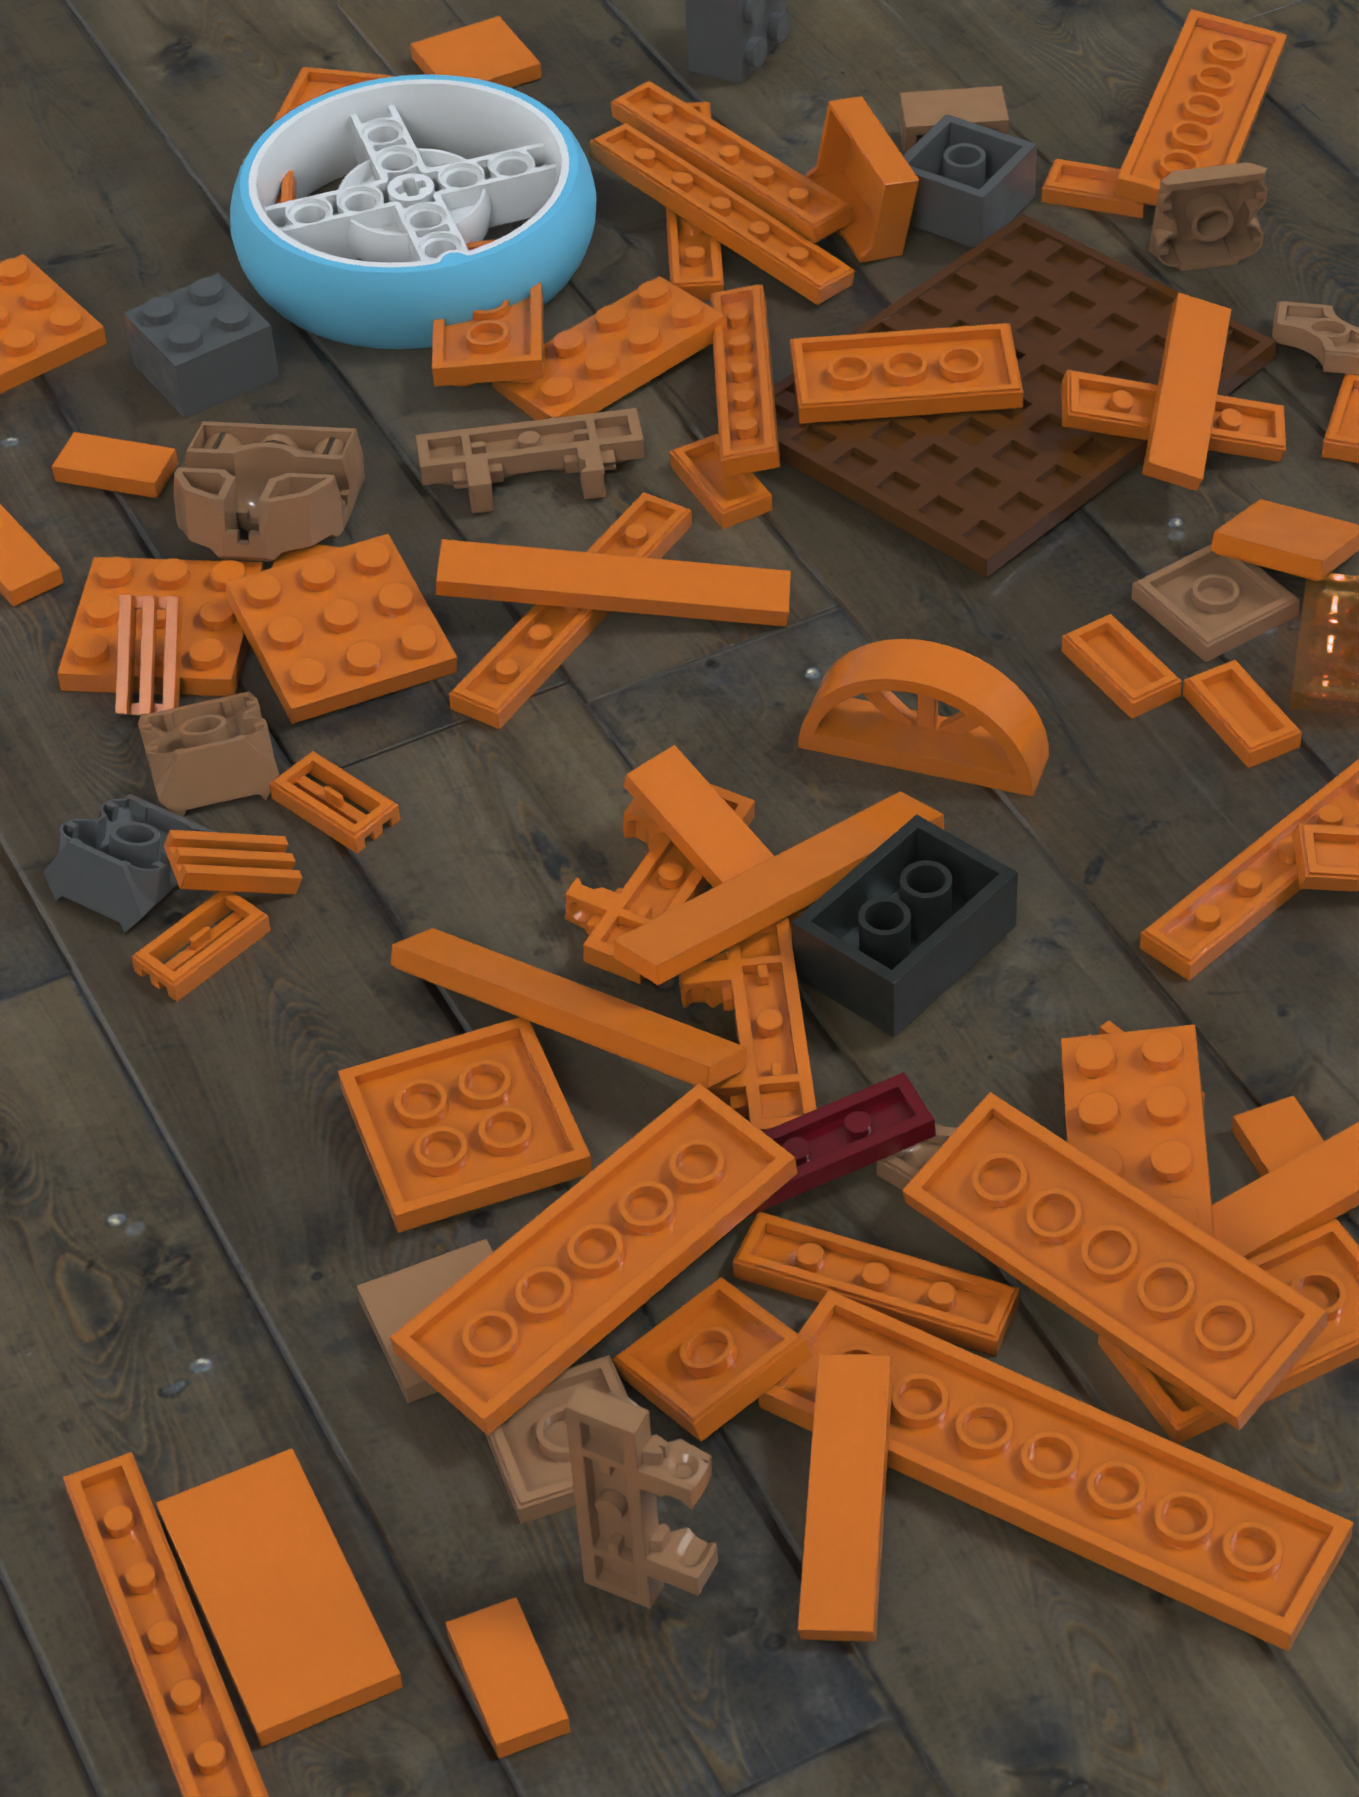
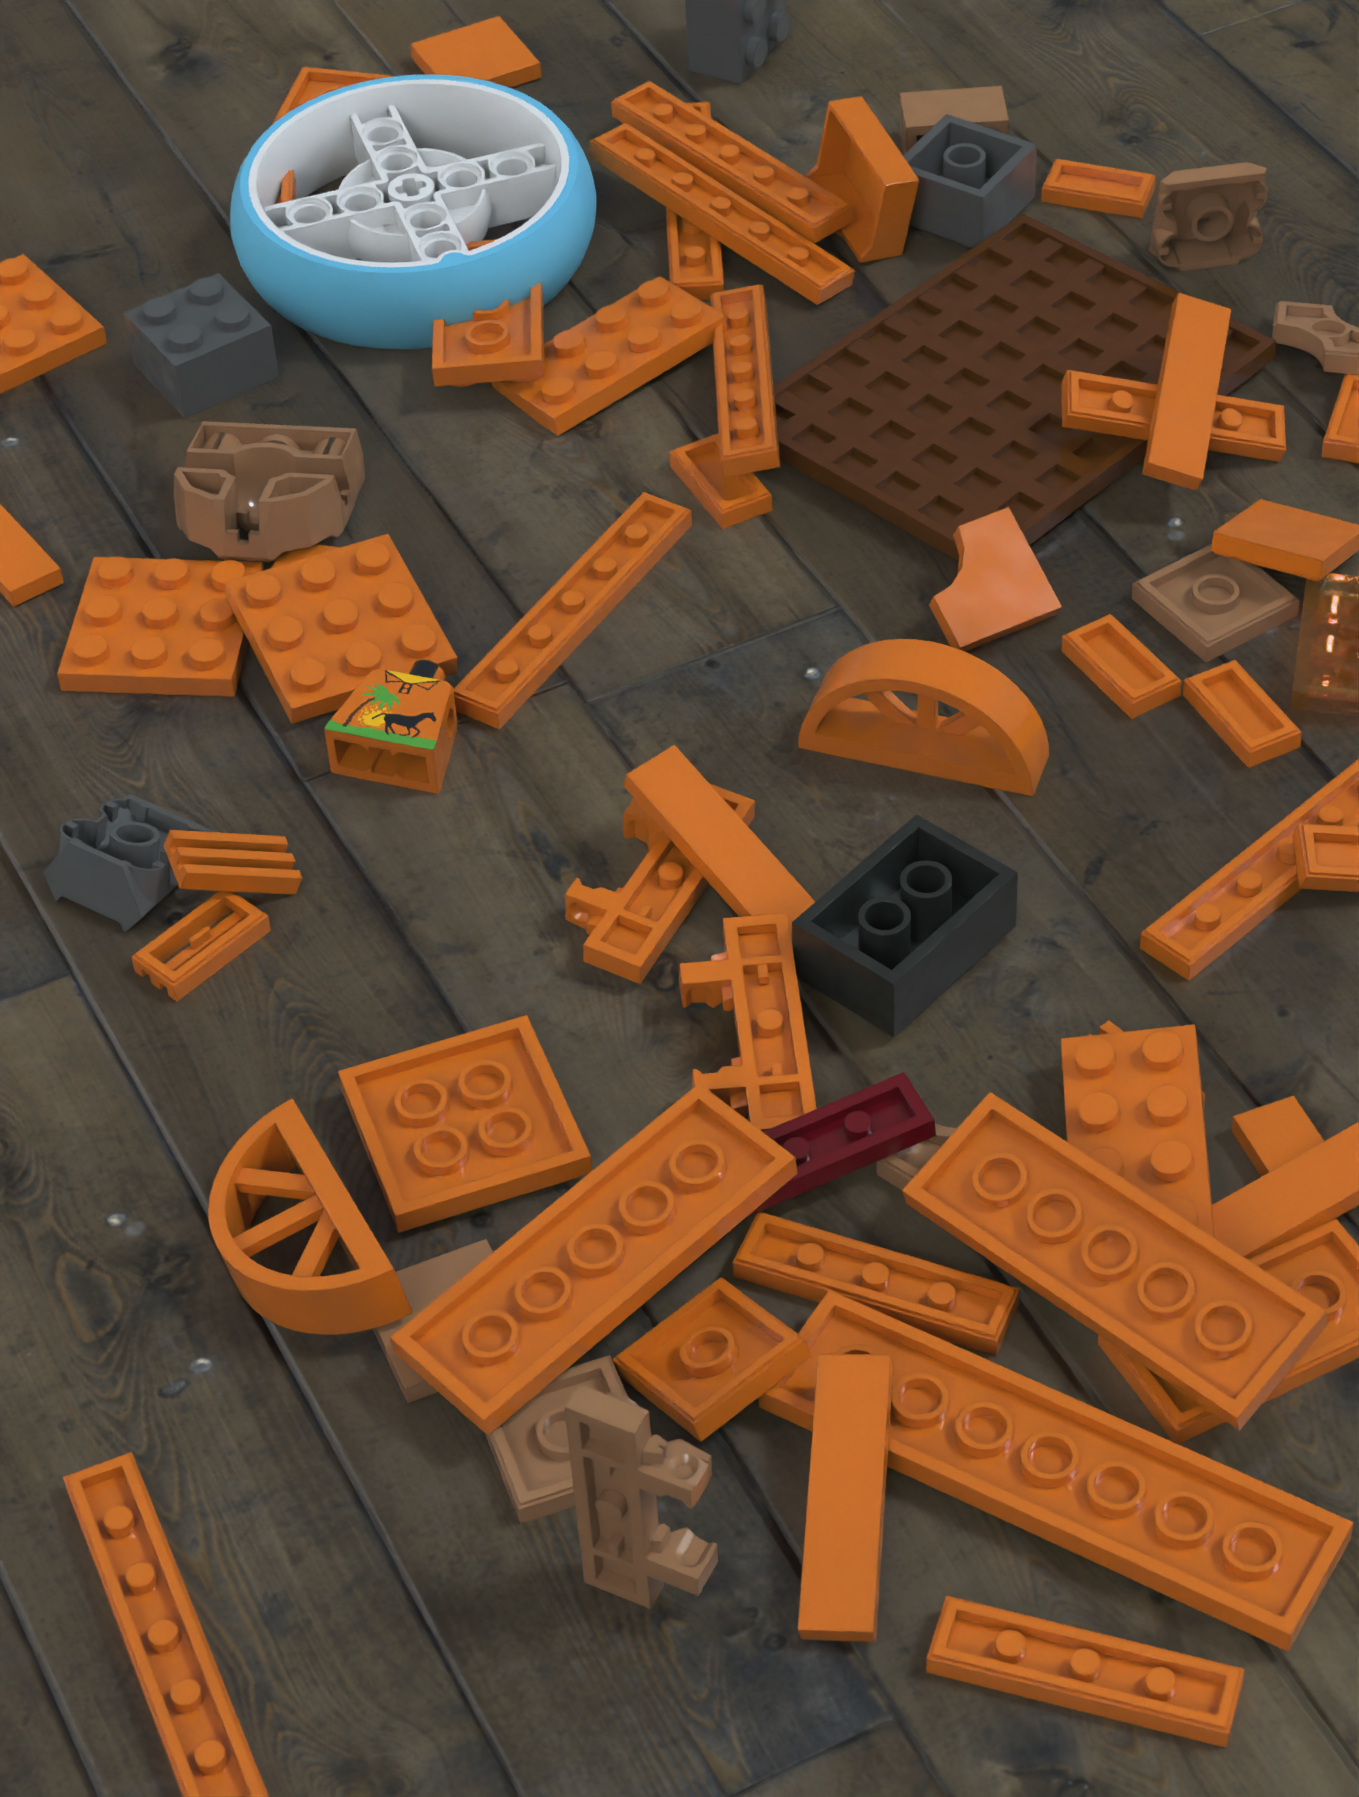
(115, 465): orange tile -> none
(126, 653): orange tile -> none
(209, 752): medium nougat slope -> none
(278, 1597): orange tile -> none
(304, 1300): none -> orange window
(325, 805): orange tile -> none
(396, 729): none -> orange torso
(508, 1677): orange tile -> none
(569, 443): medium nougat hinge -> none
(569, 1008): orange tile -> none
(613, 583): orange tile -> none
(763, 893): orange tile -> none
(905, 373): orange tile -> none
(995, 586): none -> orange tile
(1086, 1671): none -> orange tile
(1201, 102): orange plate -> none

